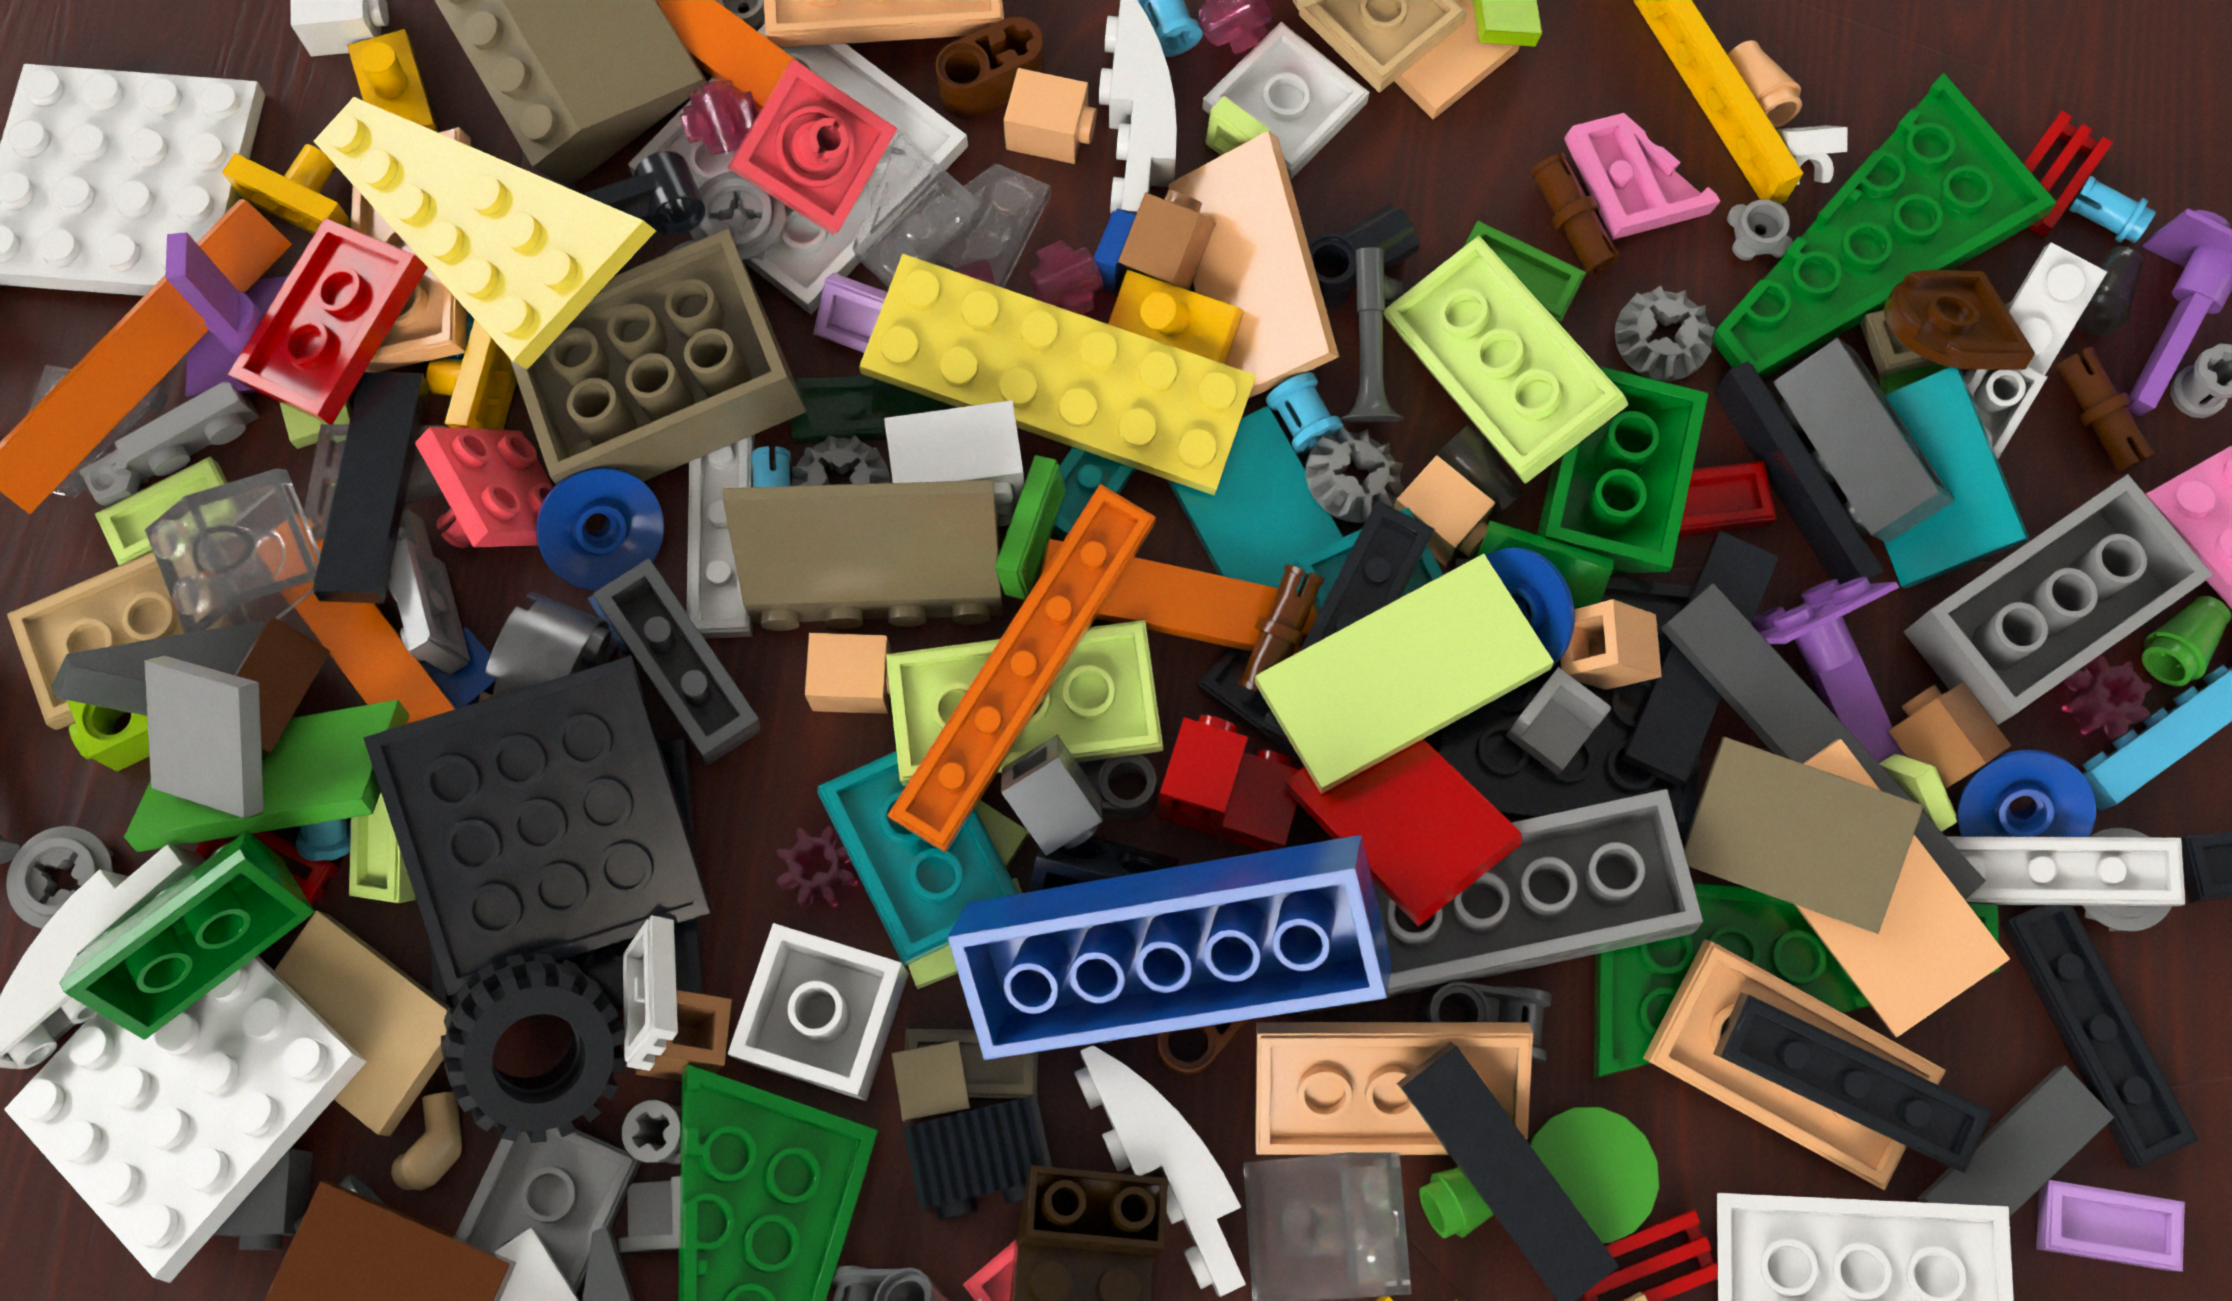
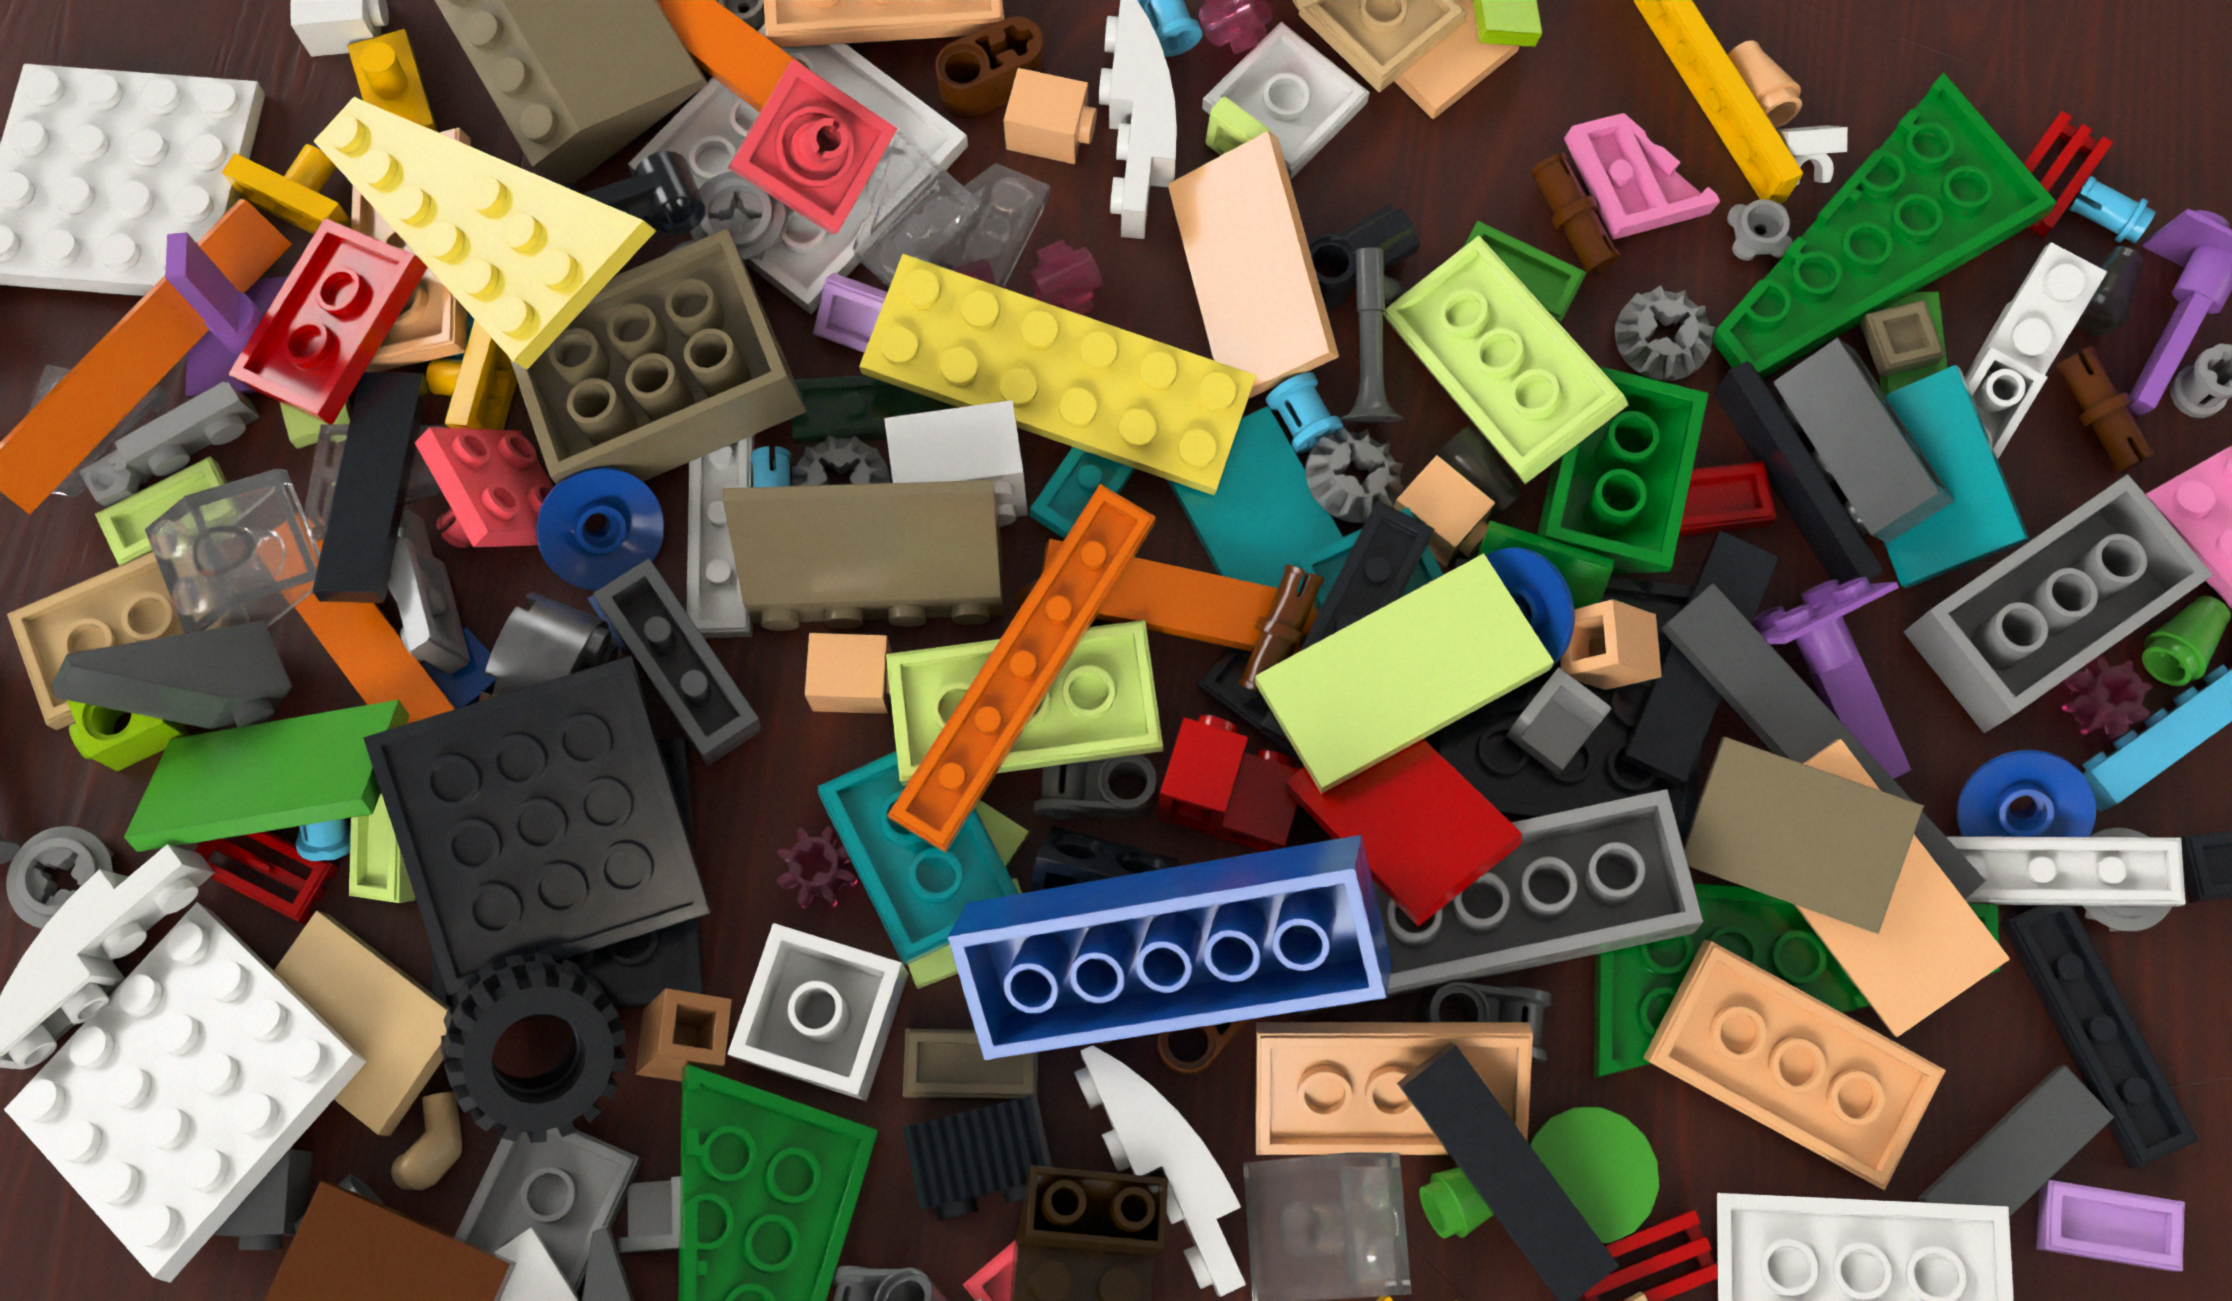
(189, 938): green slope -> none
(204, 735): light grey tile -> none
(284, 667): reddish brown tile -> none
(642, 1131): light grey bush -> none
(649, 993): white tile -> none
(718, 116): clear pink gear -> none
(931, 1081): dark tan tile -> none
(1031, 528): bright green tile -> none
(1052, 796): brick -> none
(1111, 249): blue tile -> none
(1168, 239): medium nougat brick -> none
(1176, 316): yellow tile -> none
(1852, 1082): black tile -> none
(1923, 786): yellowish green tile -> none
(1949, 733): medium nougat brick -> none
(1956, 321): reddish brown tile -> none

